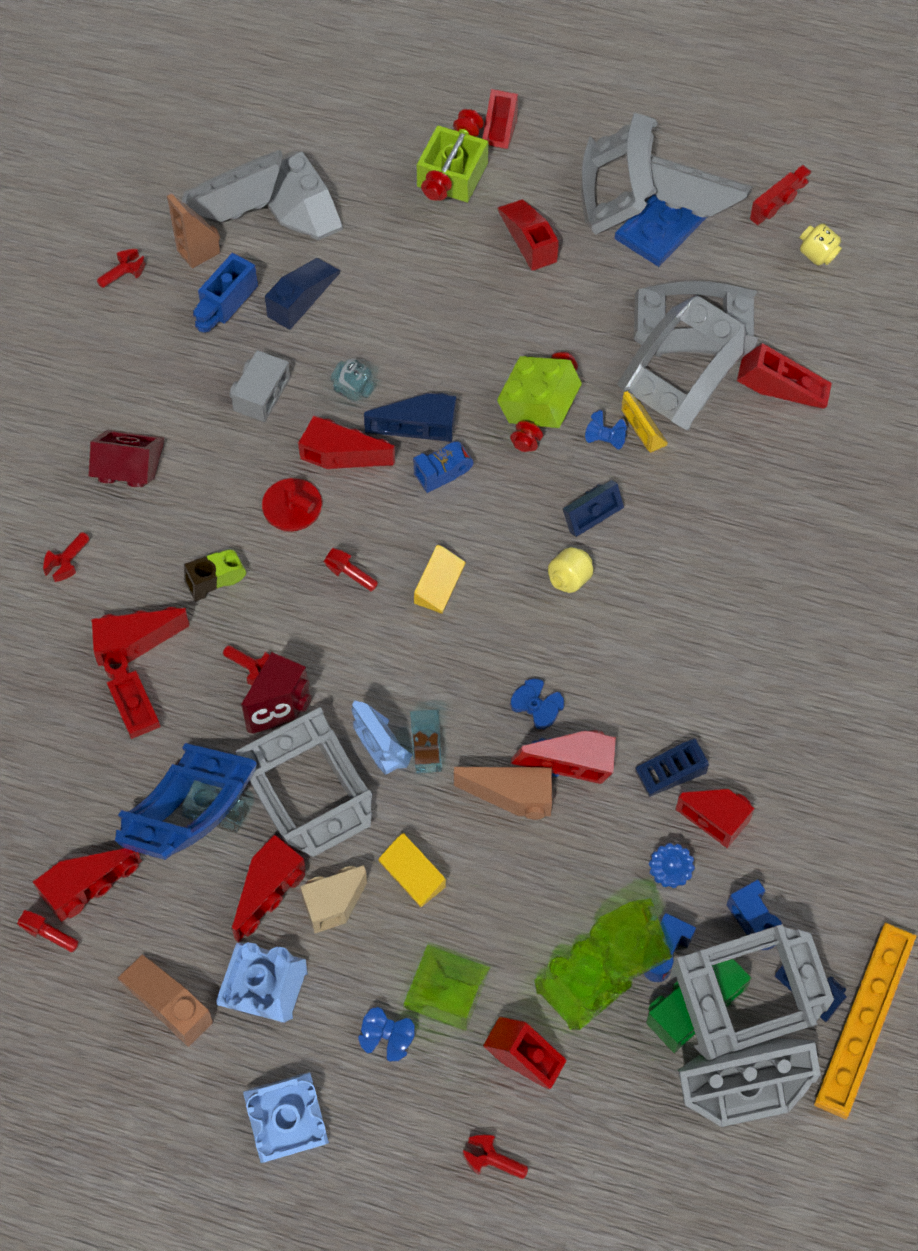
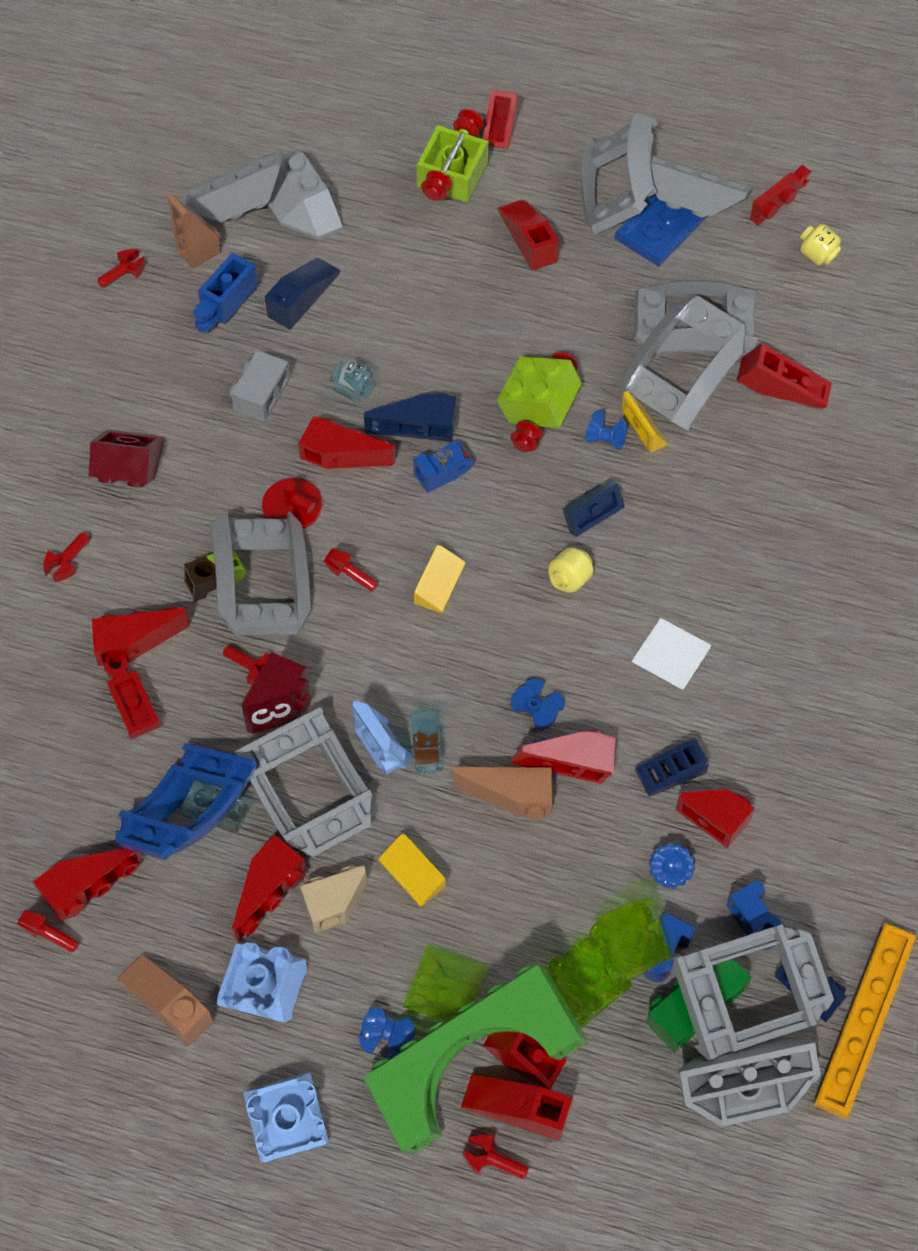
(260, 535): none -> light grey wedge
(409, 1082): none -> bright green arch
(518, 1105): none -> red slope
(671, 653): none -> white sticker

